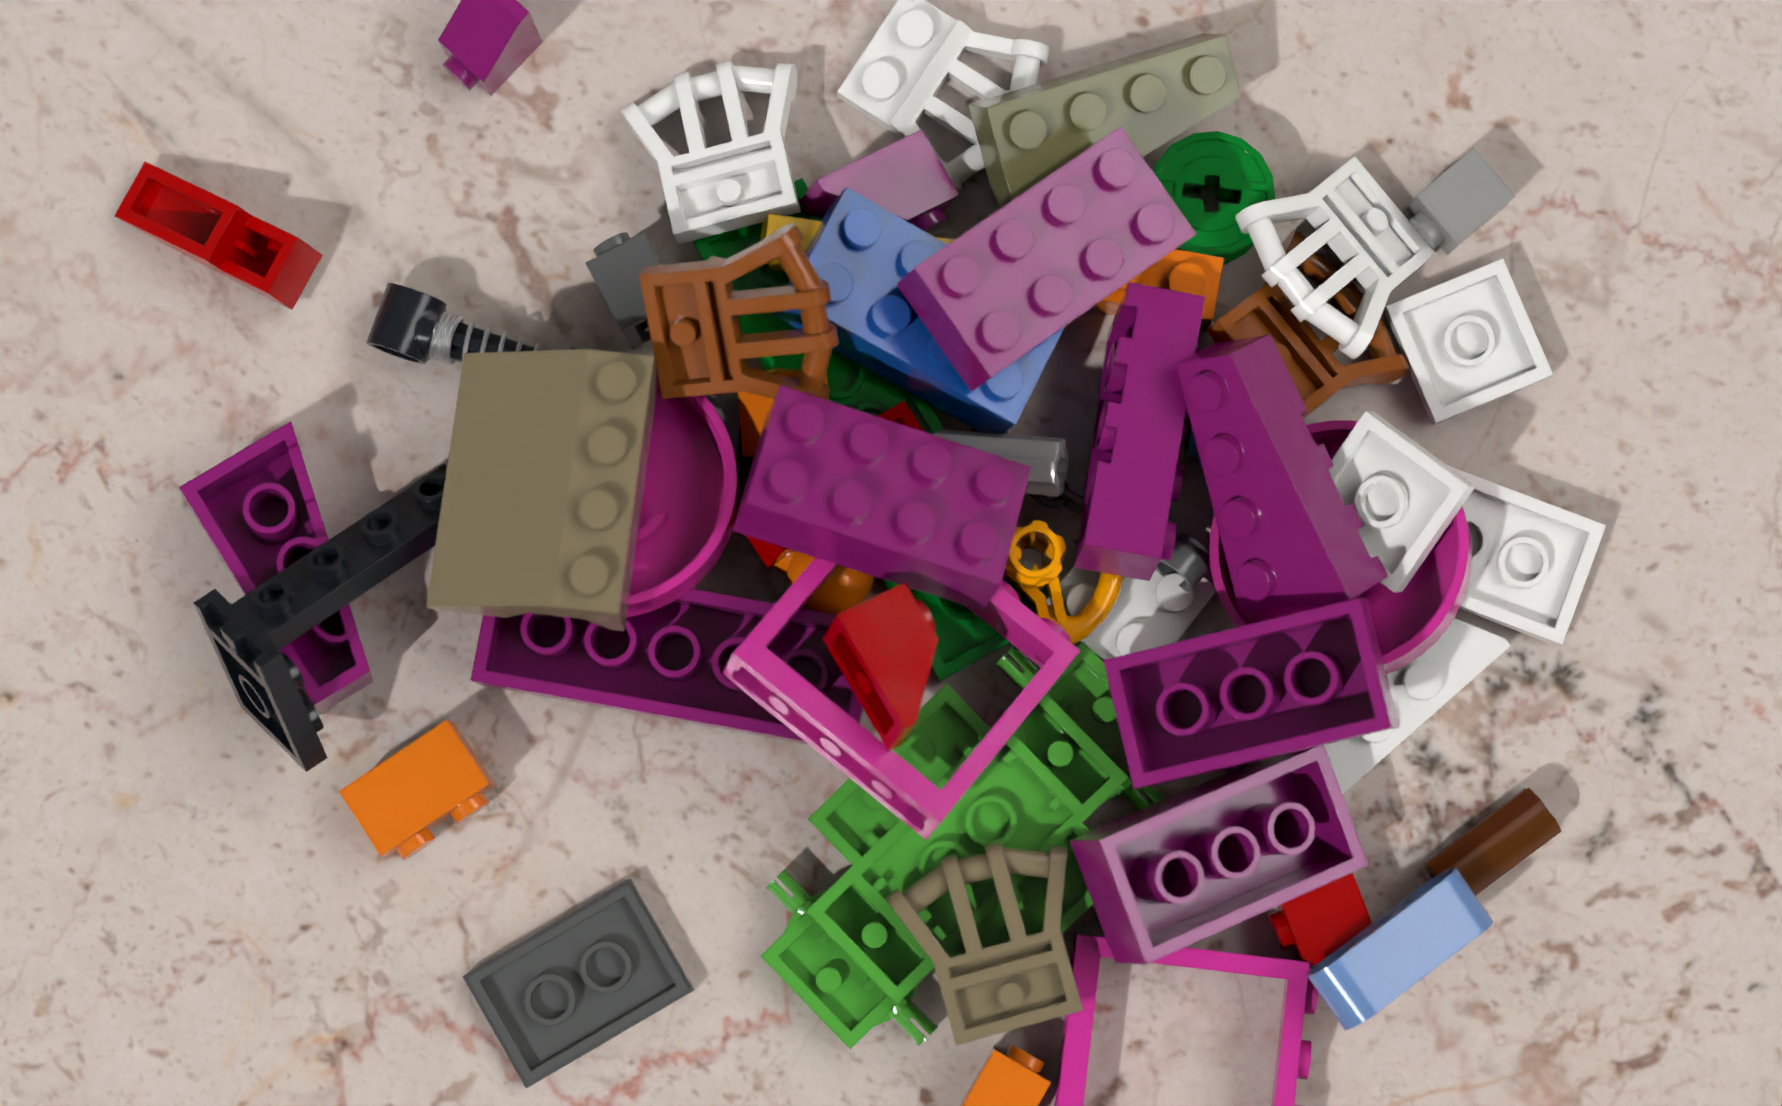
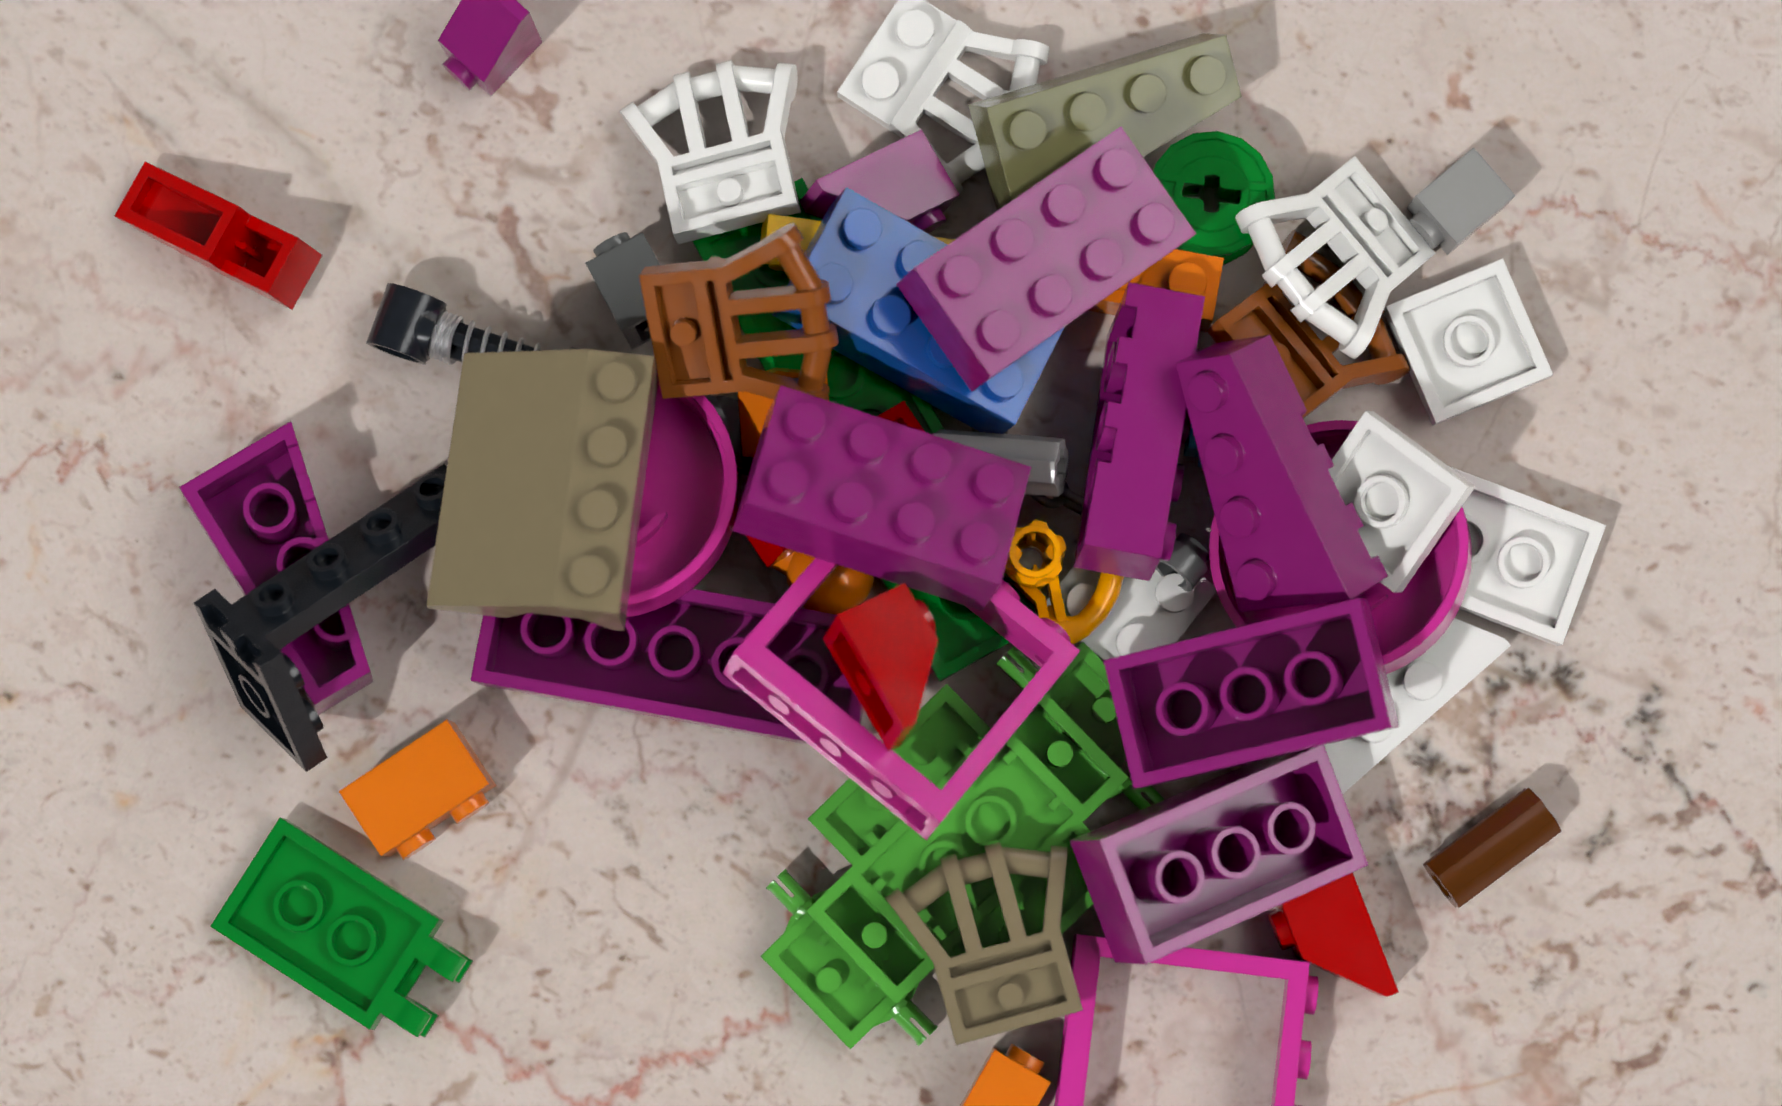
(337, 930): none -> green tile
(578, 983): dark grey tile -> none
(1399, 948): medium blue beam -> none

